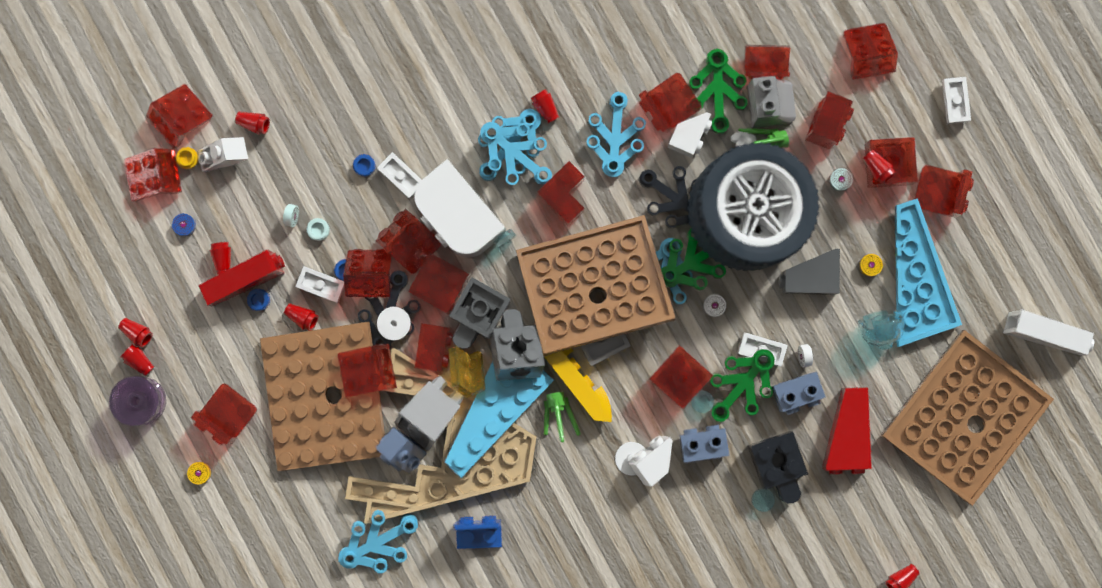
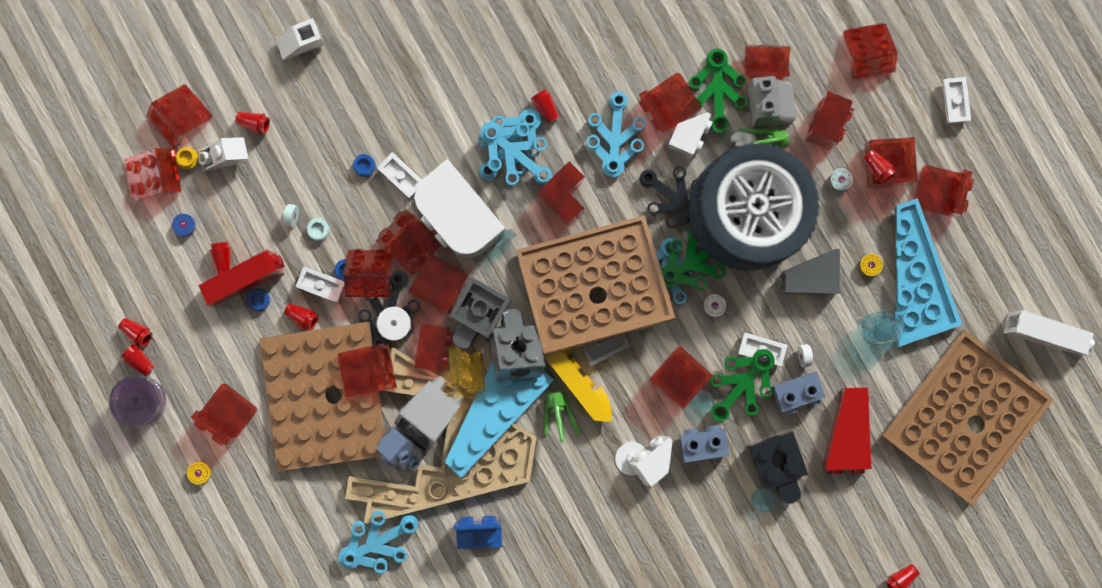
(299, 39): none -> white slope

